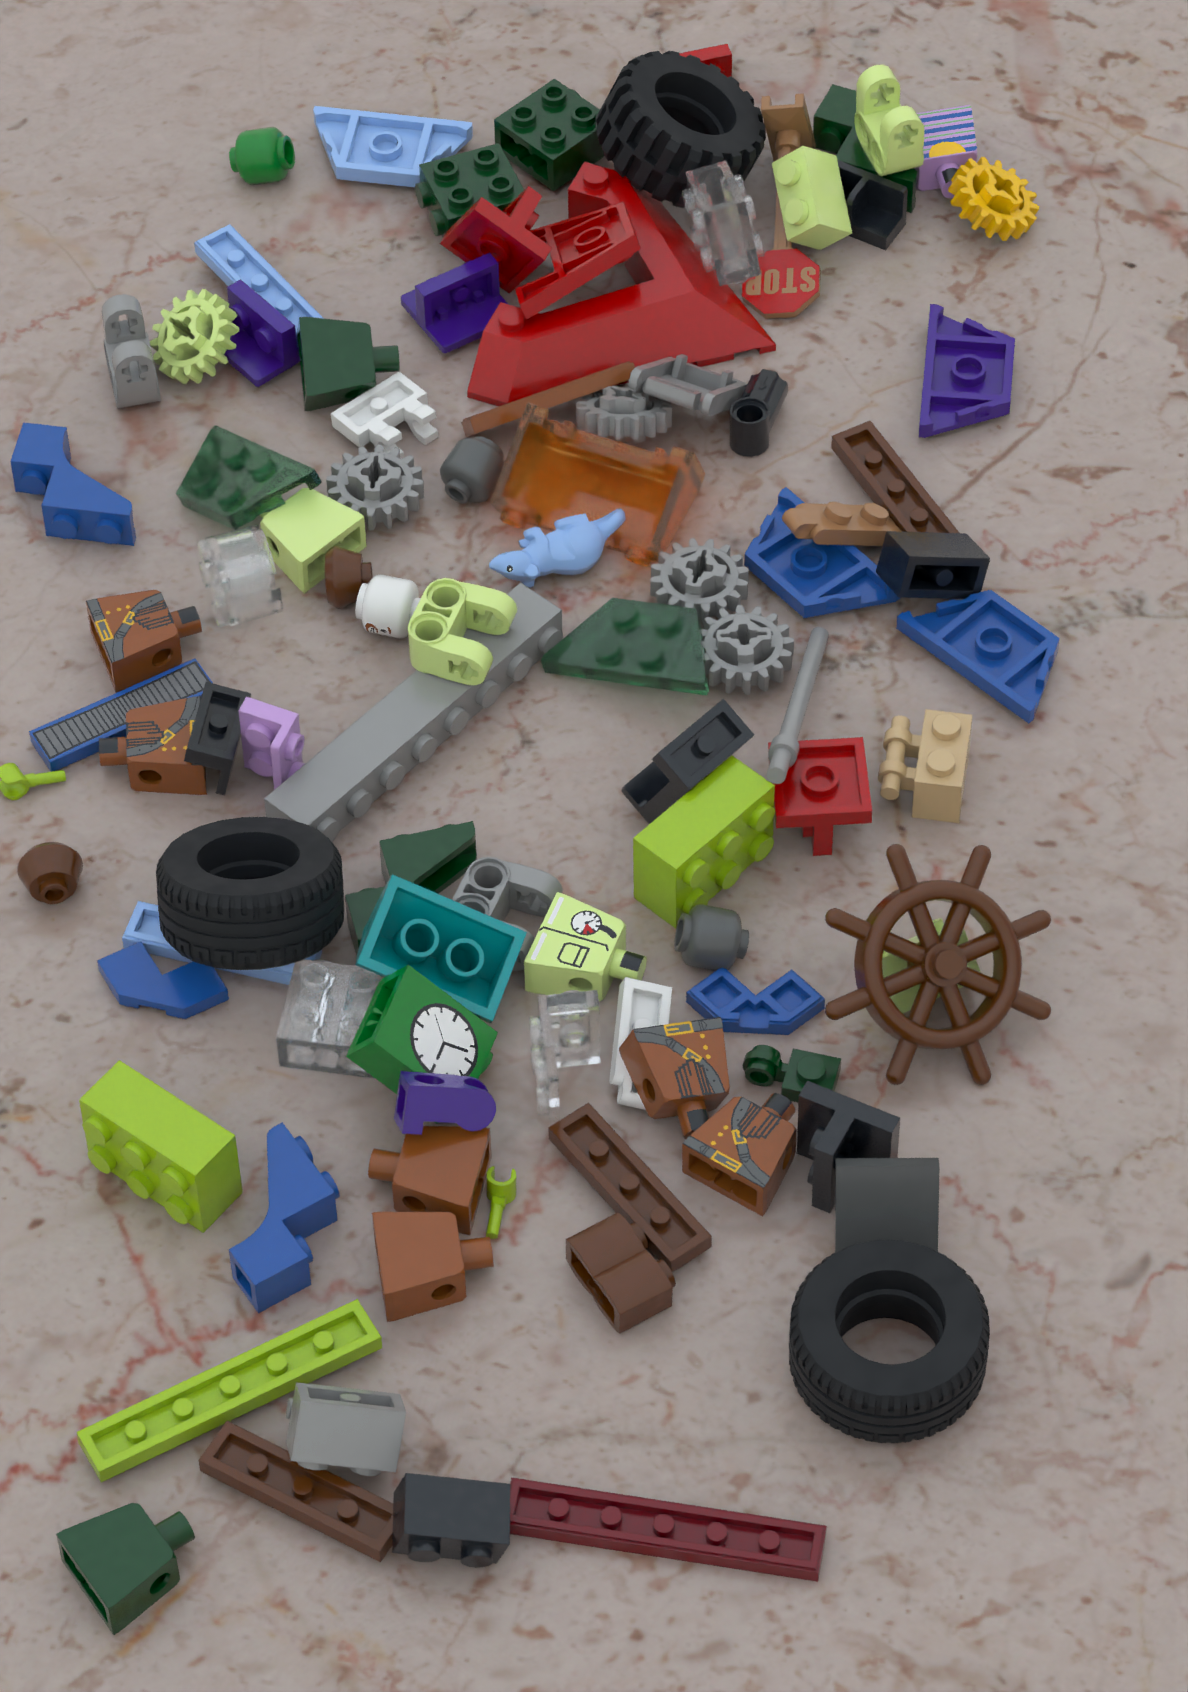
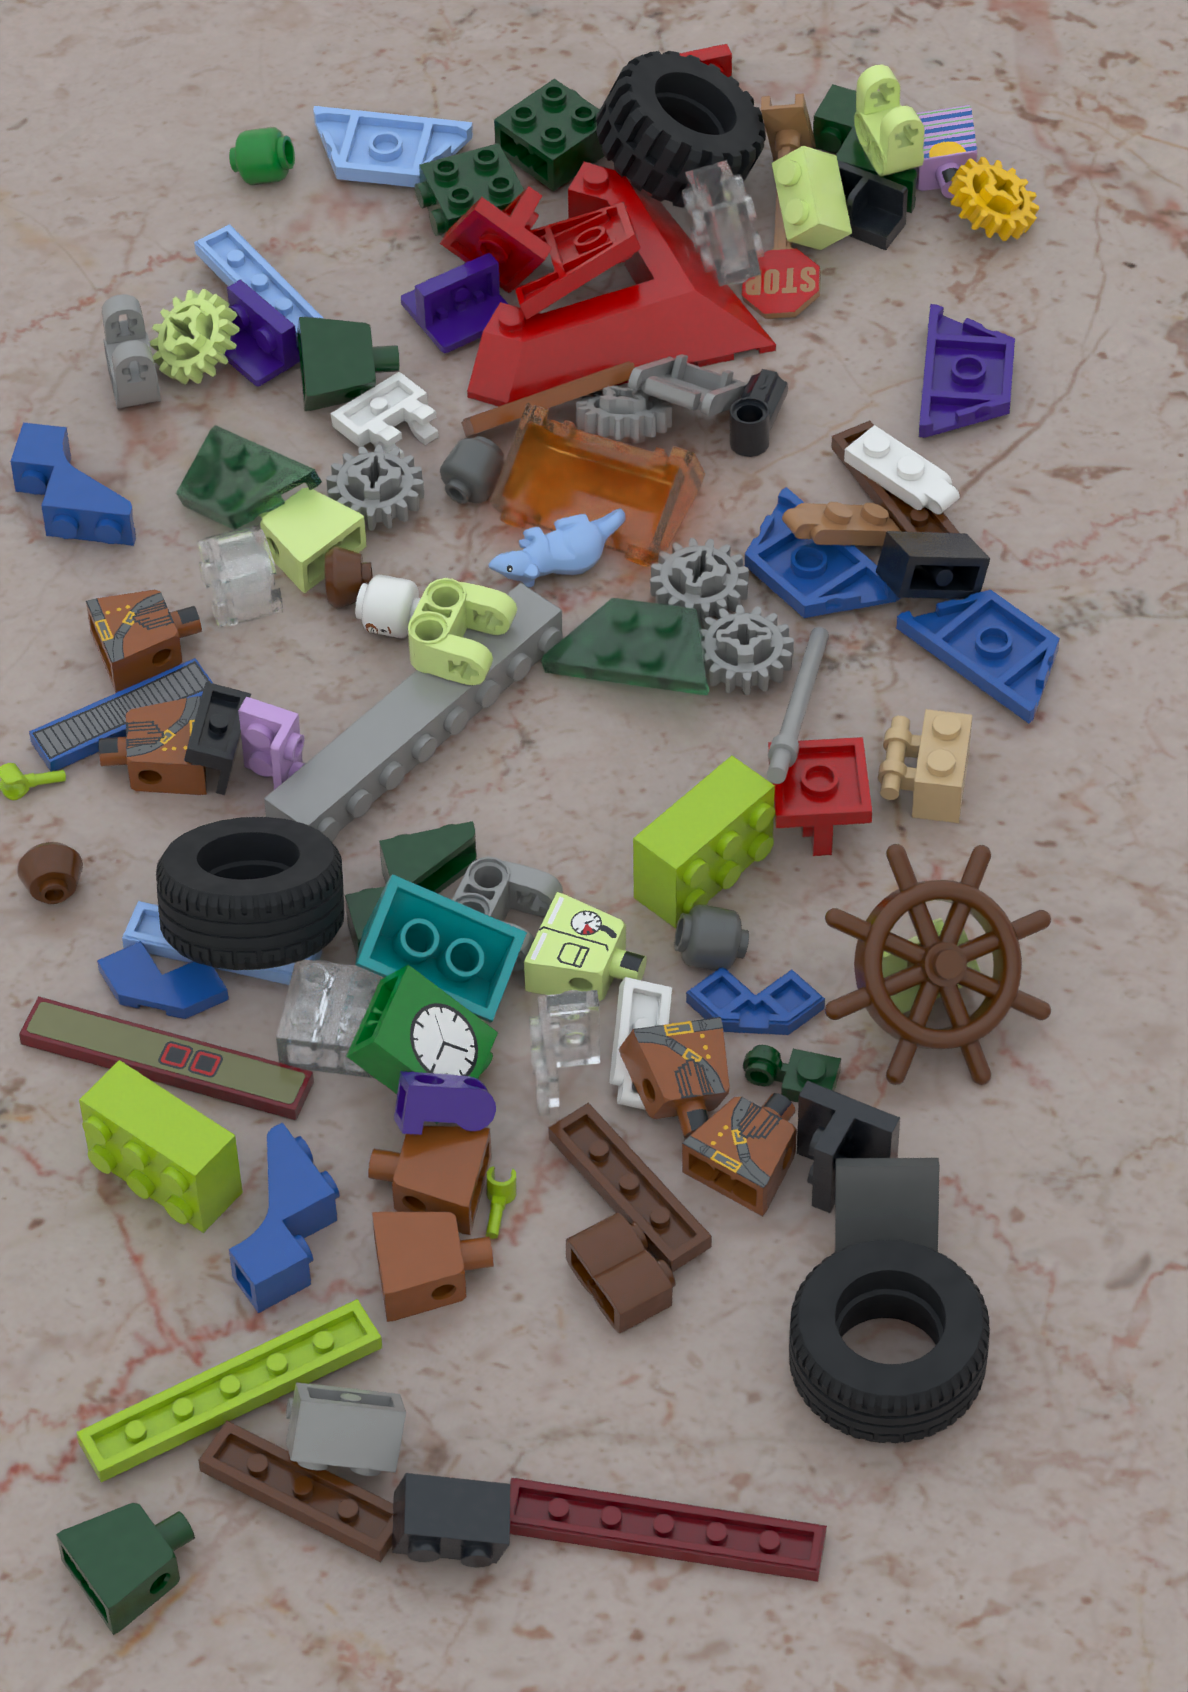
(167, 1058): none -> tile
(687, 761): black panel -> none
(901, 471): none -> white hinge

